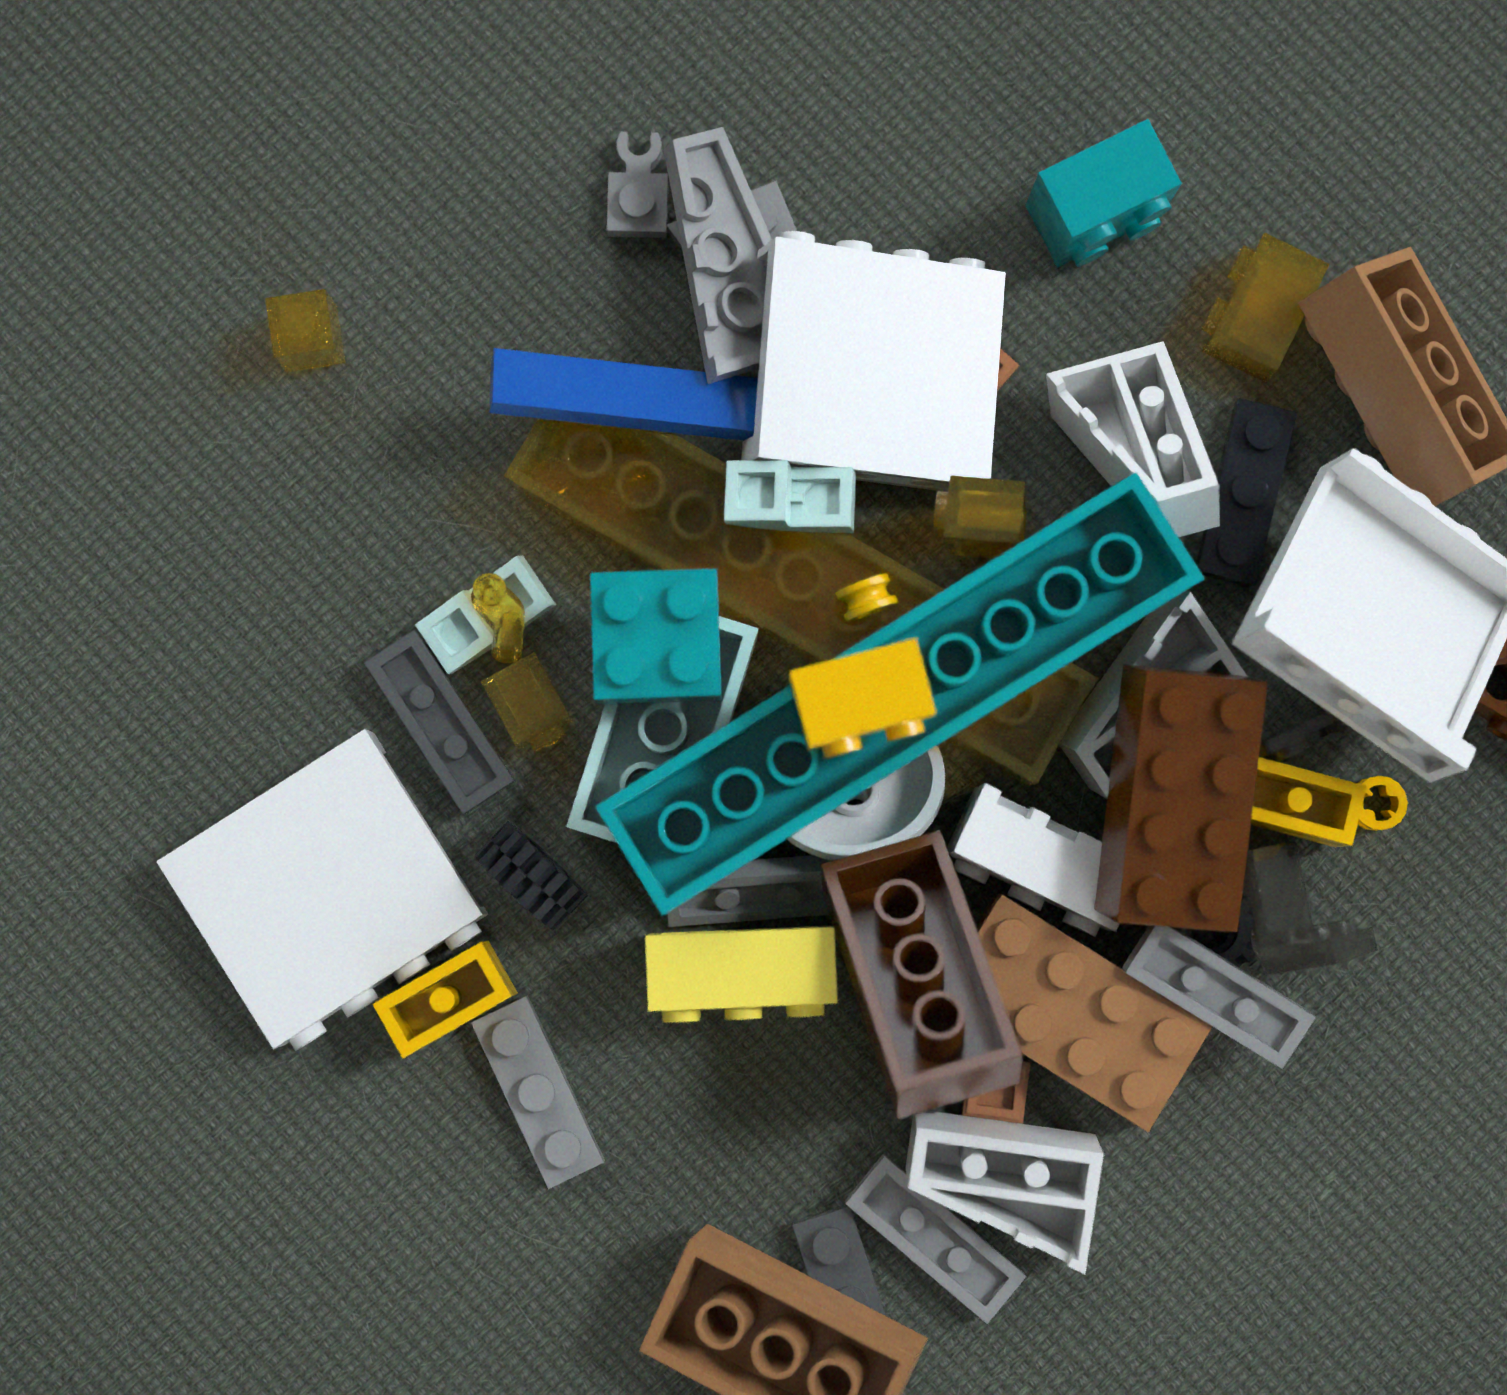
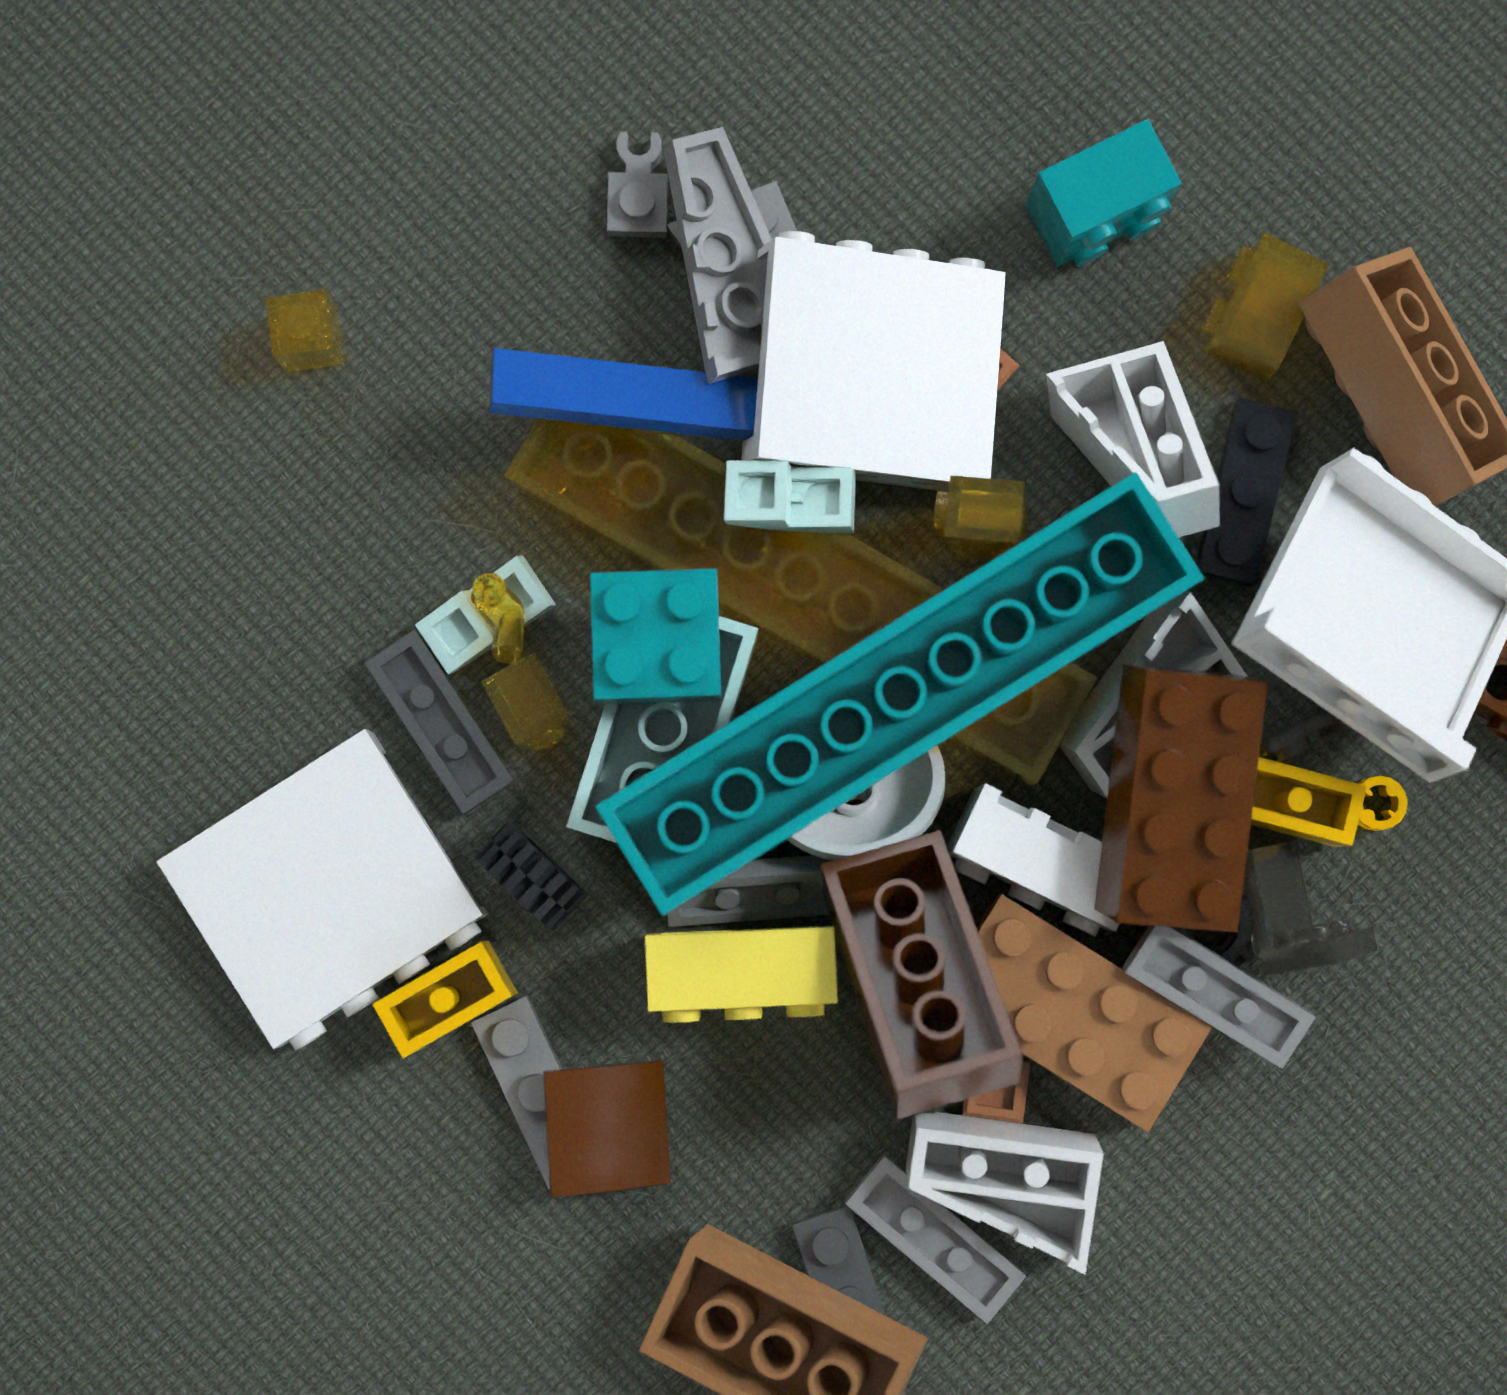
(606, 1128): none -> reddish brown slope
(862, 696): yellow brick -> none
(866, 597): yellow bush -> none

